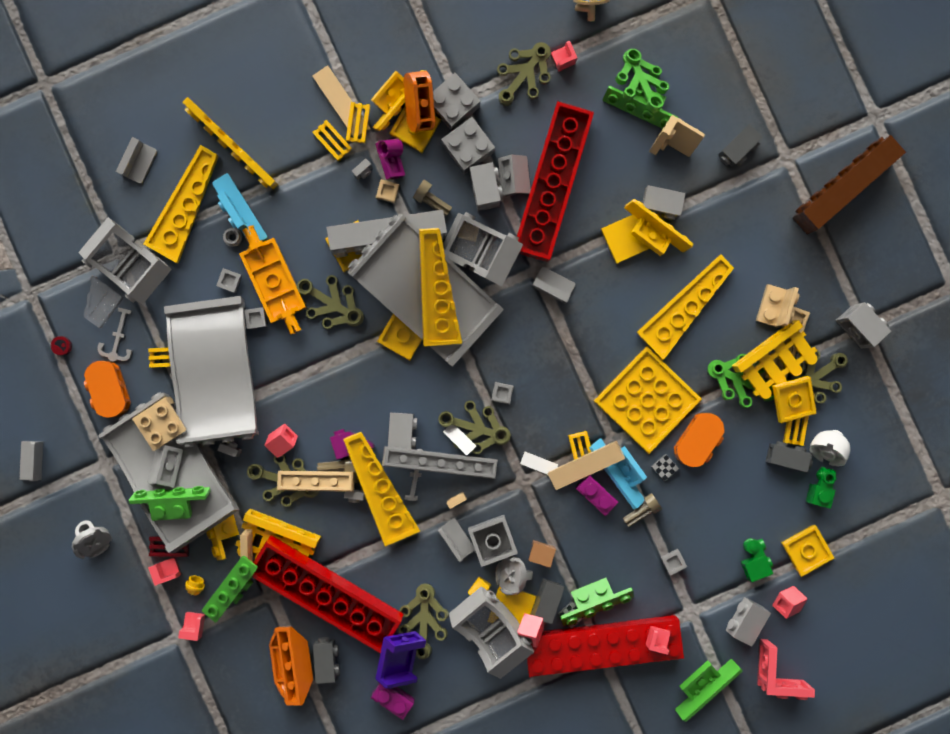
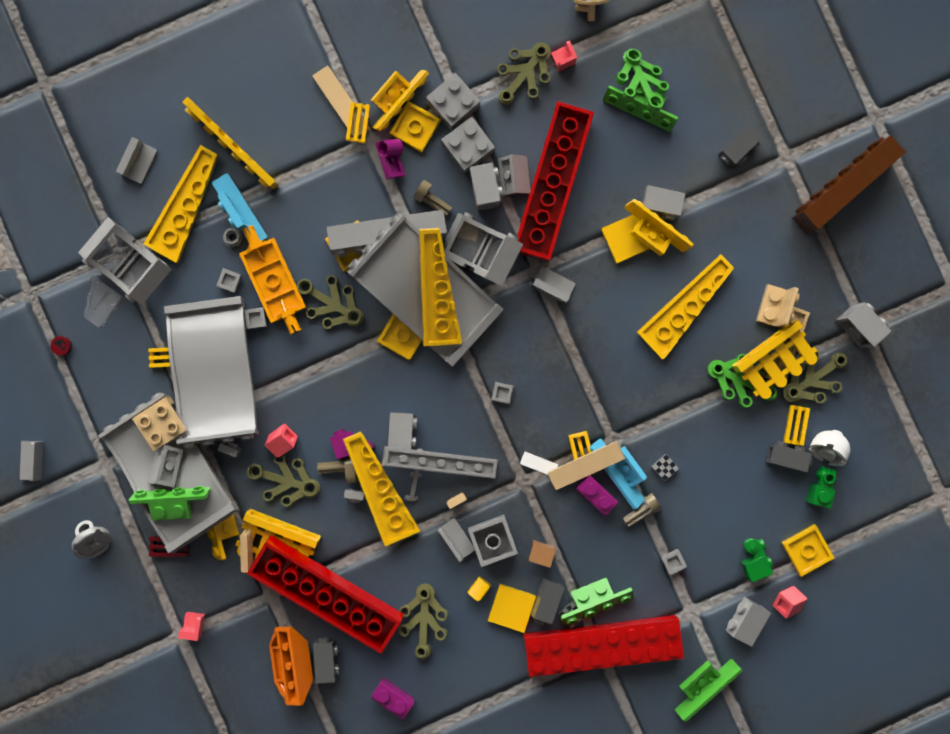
(107, 389): orange brick -> none
(113, 356): light grey piece -> none
(164, 571): coral panel -> none
(195, 585): yellow plate -> none
(231, 588): bright green bracket -> none
(315, 481): tan tile -> none
(322, 128): yellow tile -> none
(362, 169): light grey plate -> none
(387, 191): tan tile -> none
(398, 659): dark purple panel -> none
(419, 101): orange brick -> none
(459, 439): white sticker -> none
(478, 428): olive plant -> none
(493, 630): light grey window -> none
(512, 575): light grey tile -> none
(532, 628): panel -> none
(647, 400): yellow tile -> none
(658, 640): coral panel -> none
(679, 136): tan bracket -> none
(699, 440): orange brick -> none
(775, 686): coral bracket -> none
(794, 399): yellow tile -> none

